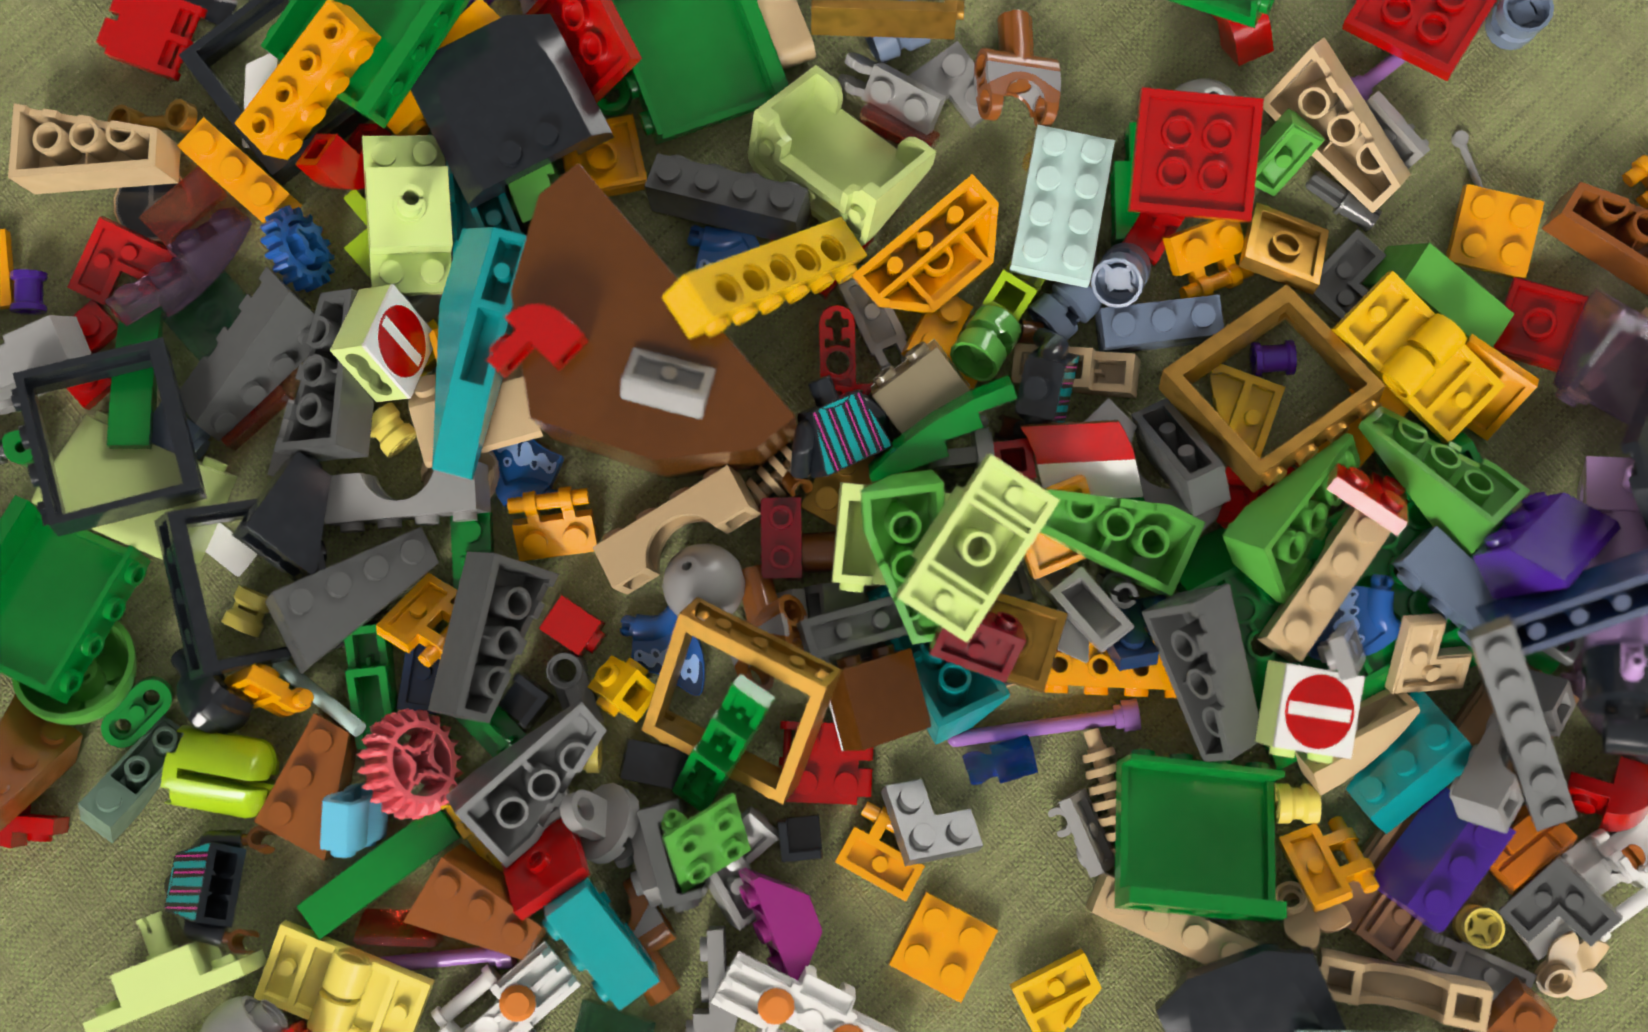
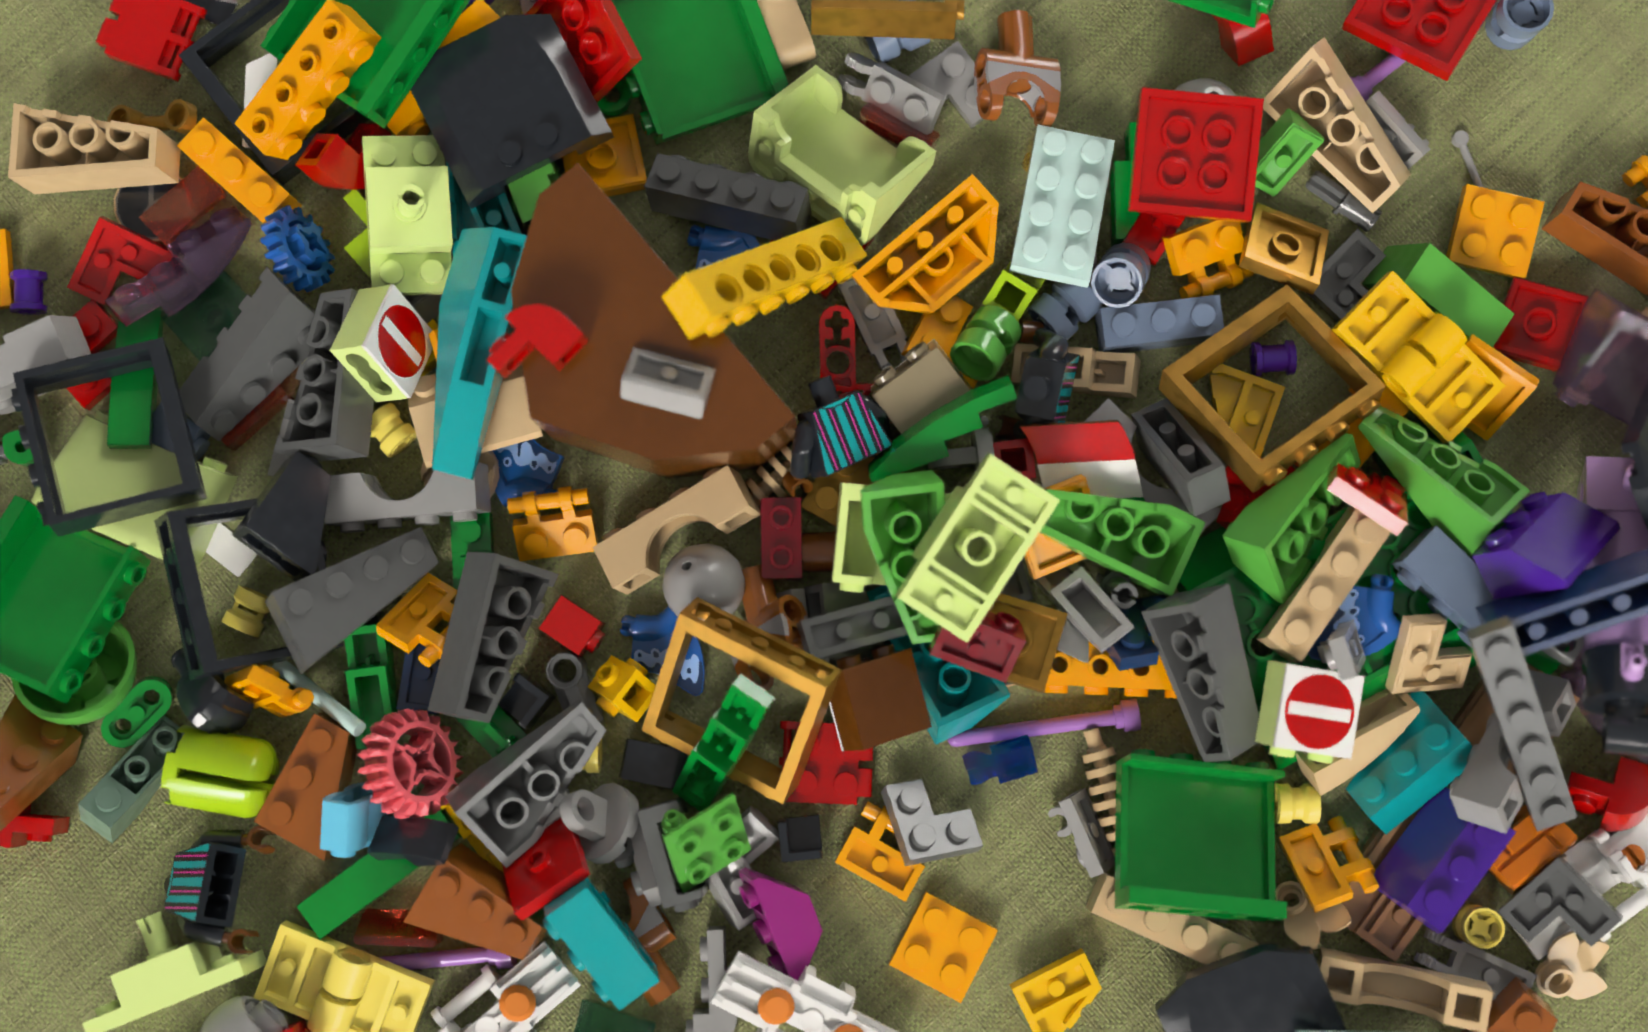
(415, 839): none -> black slope

